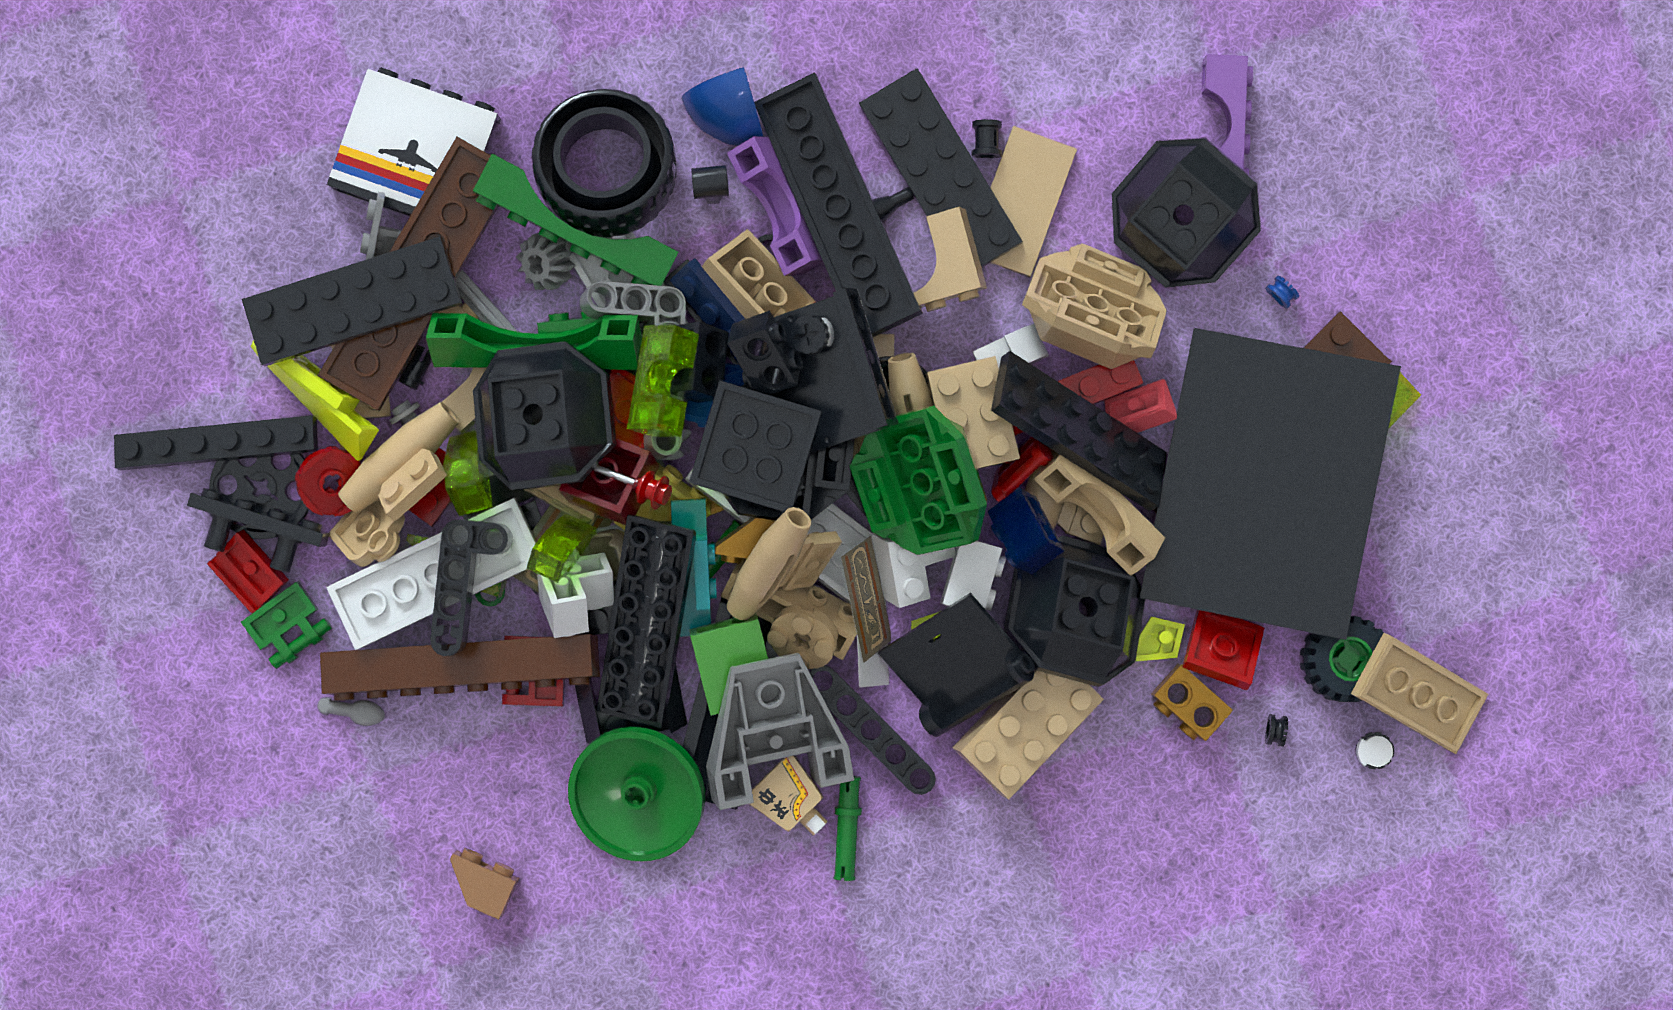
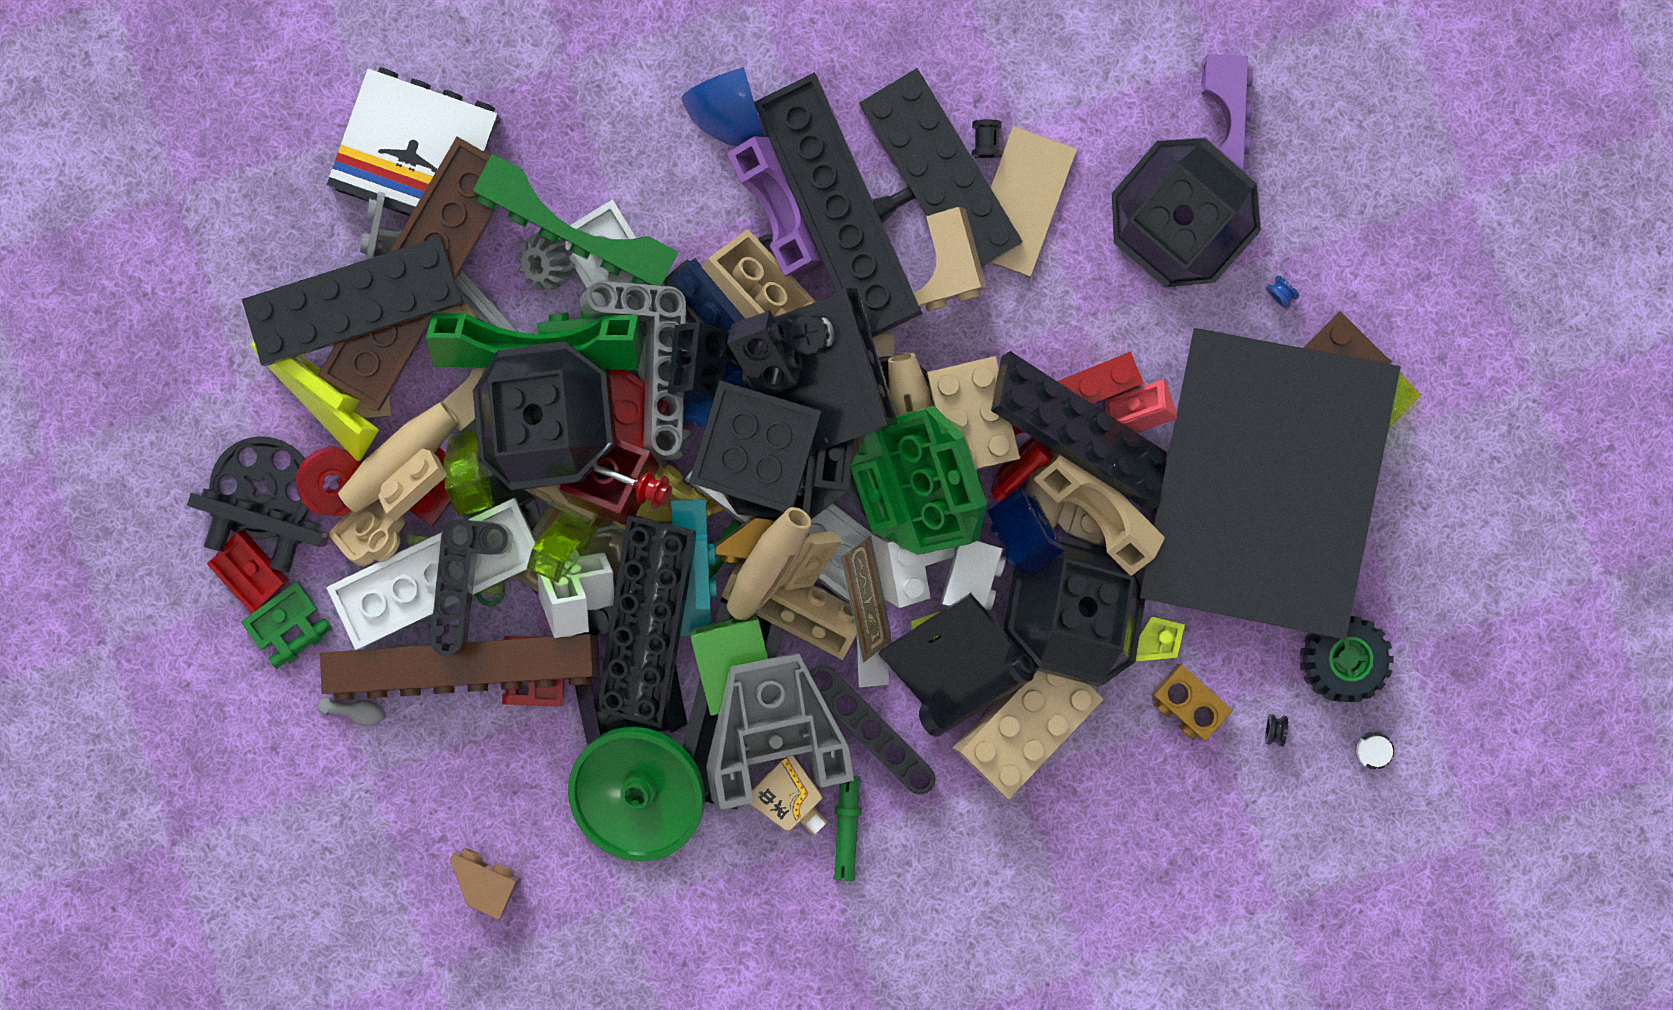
(216, 443): black plate -> none
(404, 412): light grey plate -> none
(415, 370): black pin -> none
(616, 210): black tyre -> none
(662, 354): clear neon green arch -> none
(710, 183): black piece -> none
(815, 624): tan plate -> none
(1021, 342): white brick -> none
(1095, 306): tan piece -> none
(1224, 648): red plate -> none
(1419, 693): tan tile -> none

